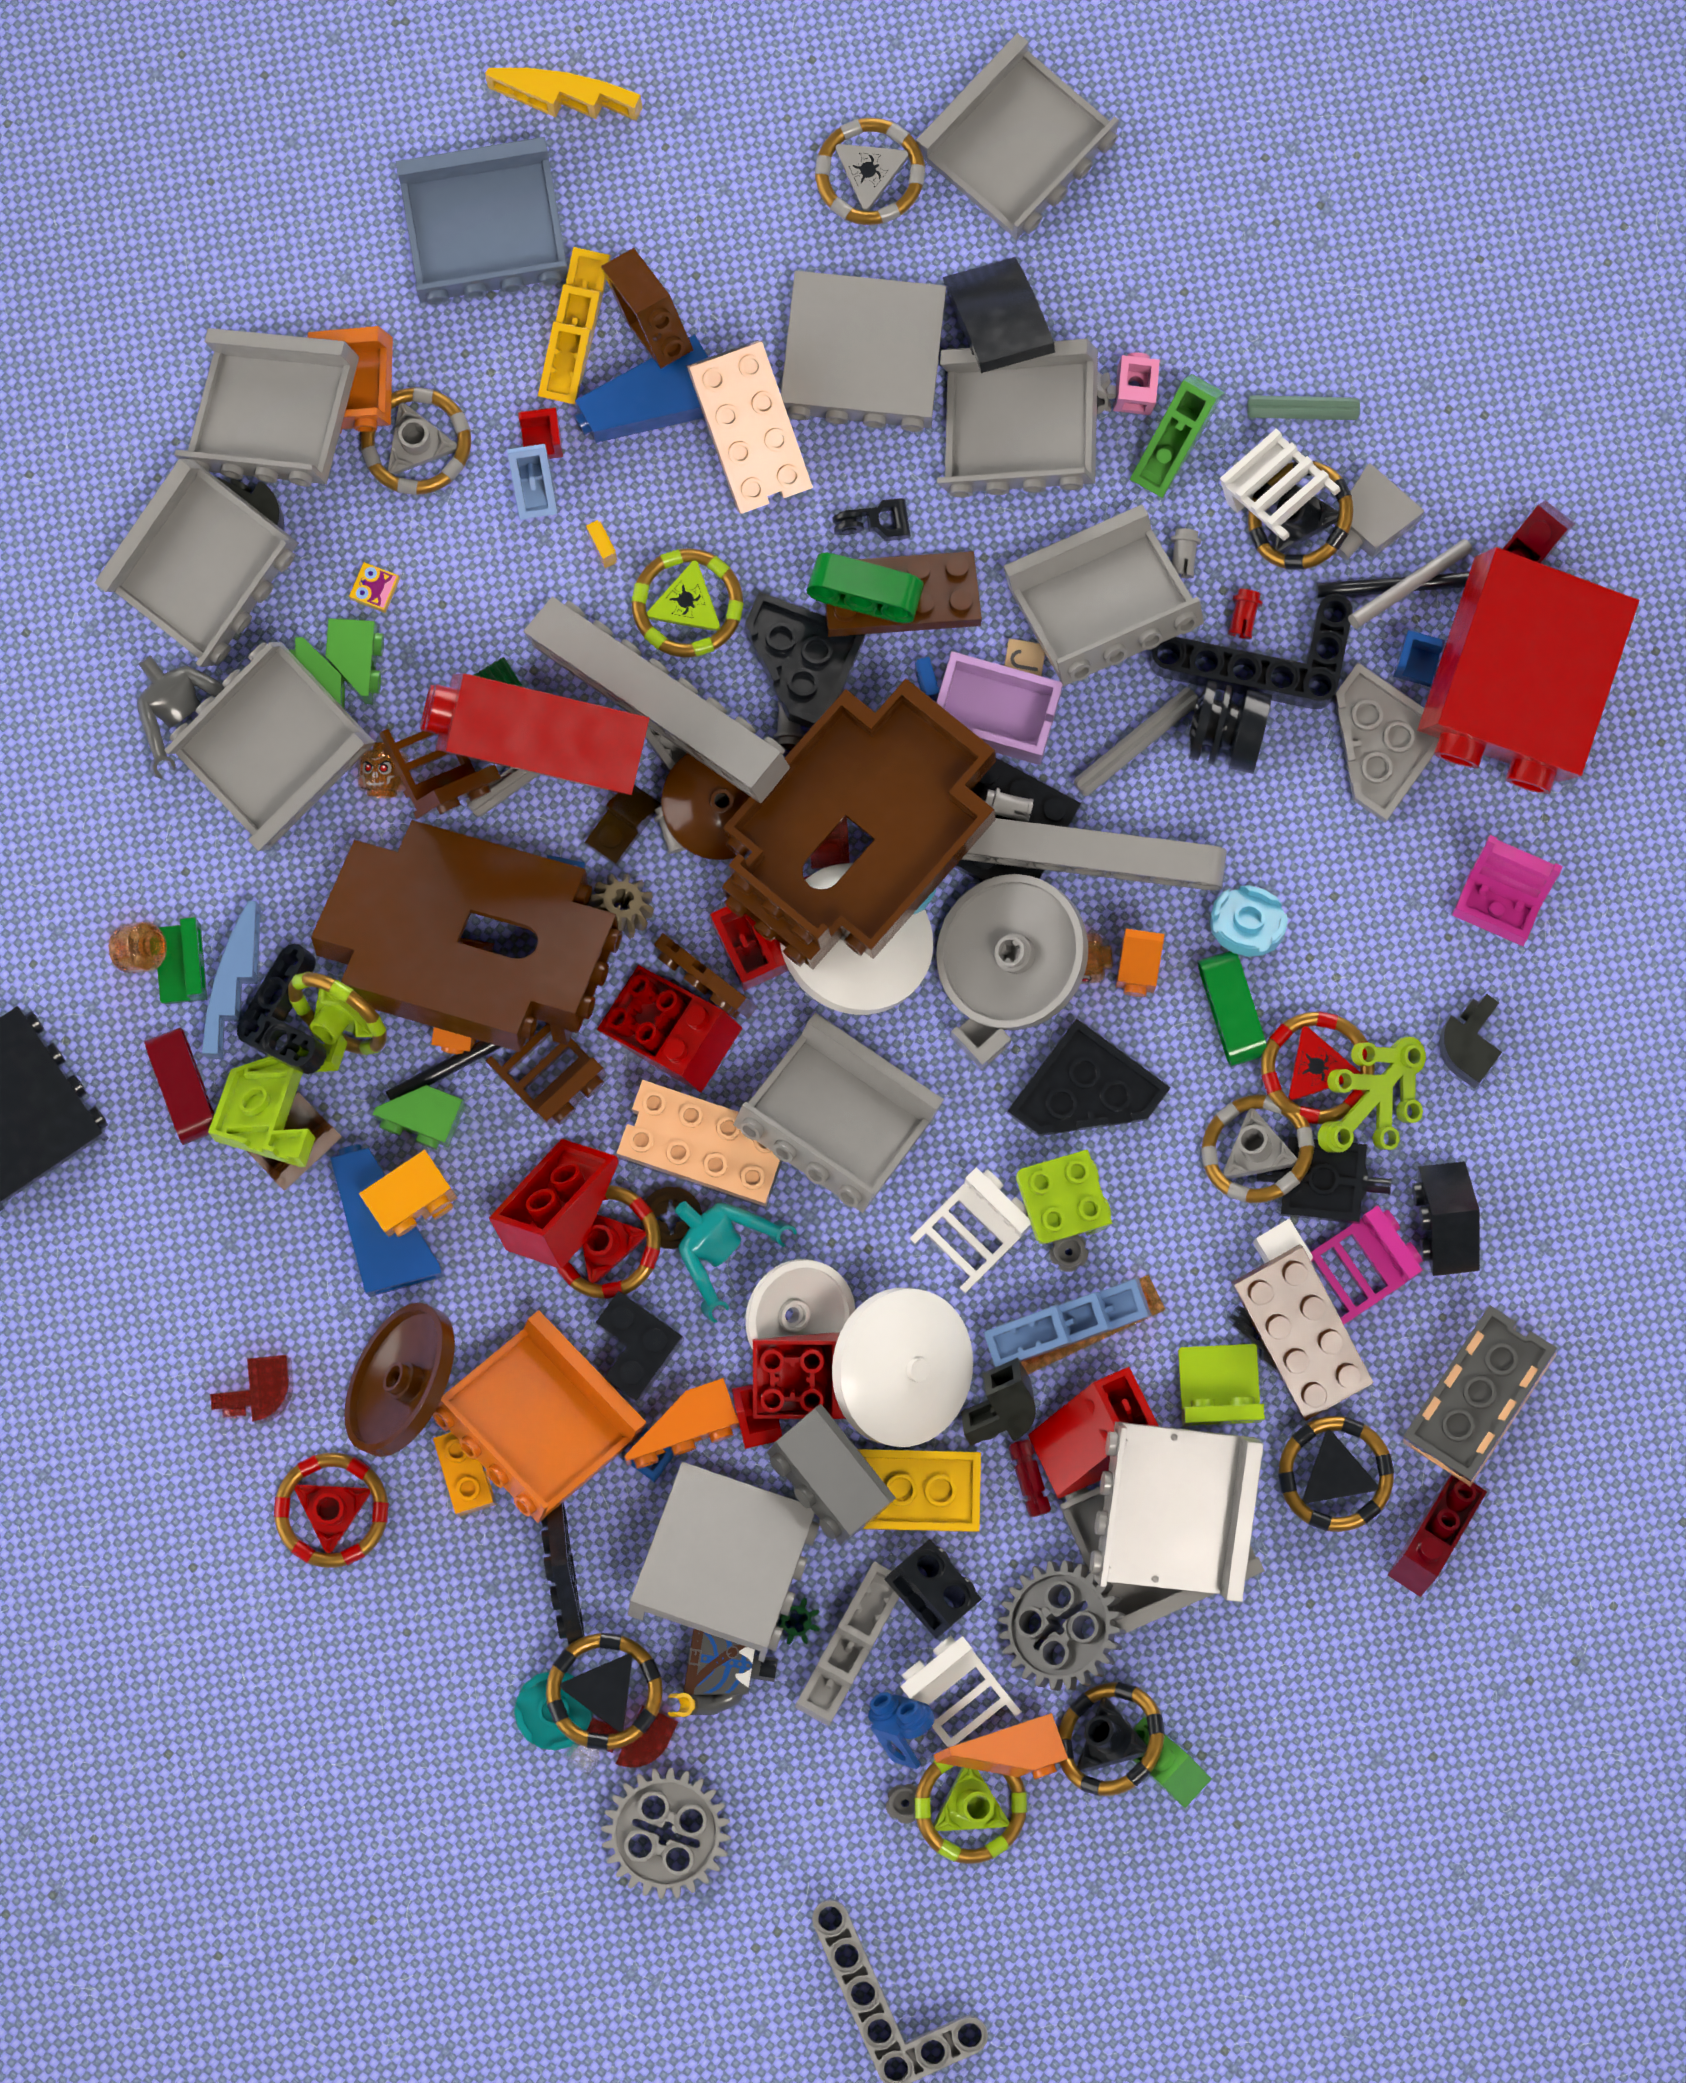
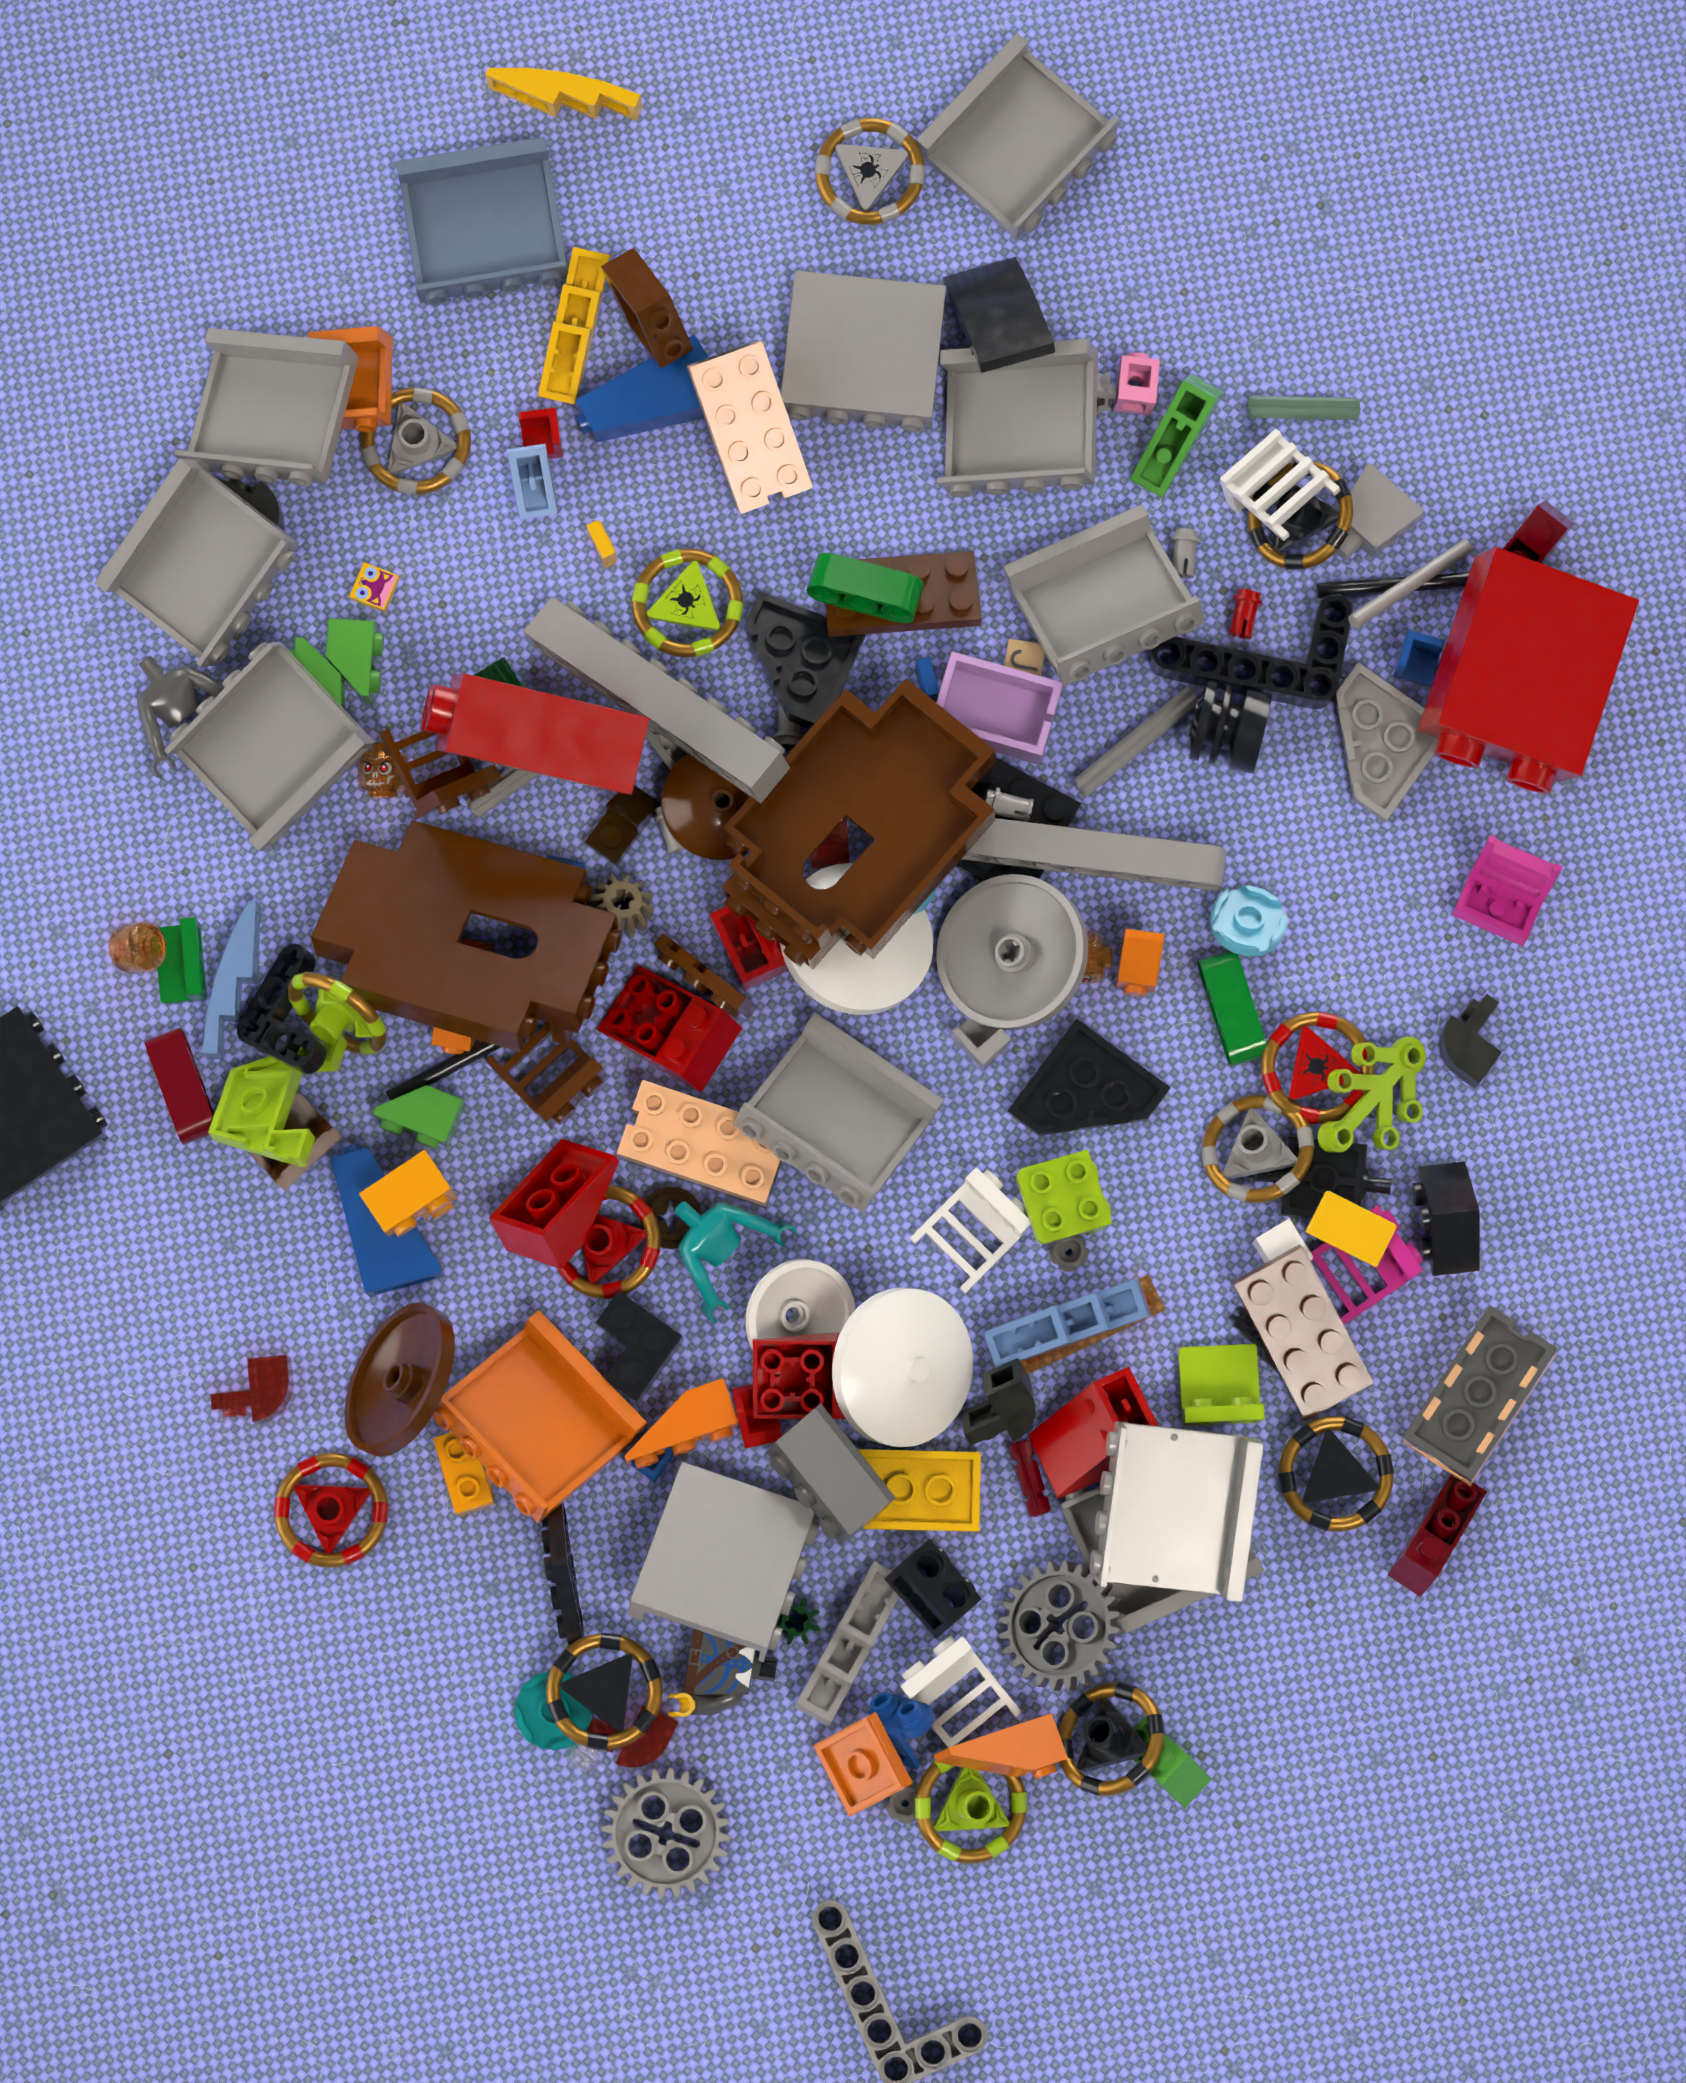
(848, 521): black piece -> none
(862, 1764): none -> orange tile
(1351, 1228): none -> yellow panel

